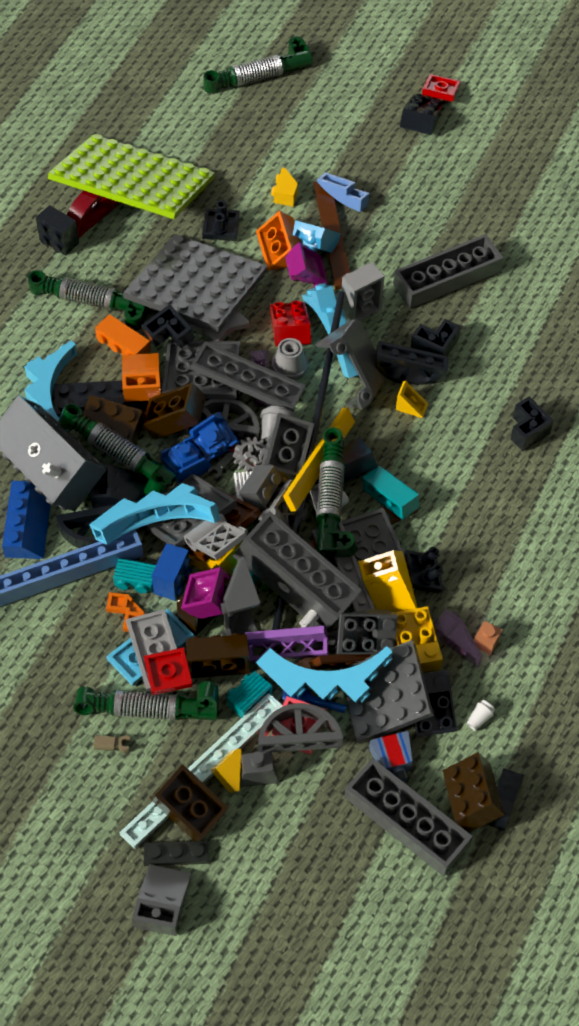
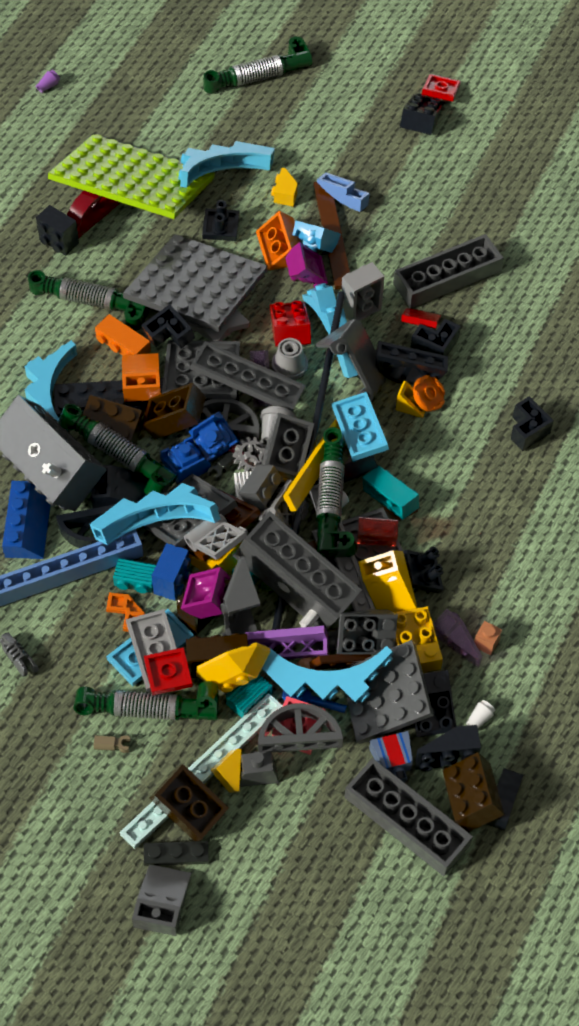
(17, 654): none -> dark grey hinge
(48, 80): none -> medium lavender cone
(234, 667): none -> yellow wedge
(241, 155): none -> medium azure arch
(359, 426): none -> medium azure plate
(377, 531): none -> clear red brick
(420, 317): none -> red tile
(428, 393): none -> orange tile
(449, 748): none -> black slope

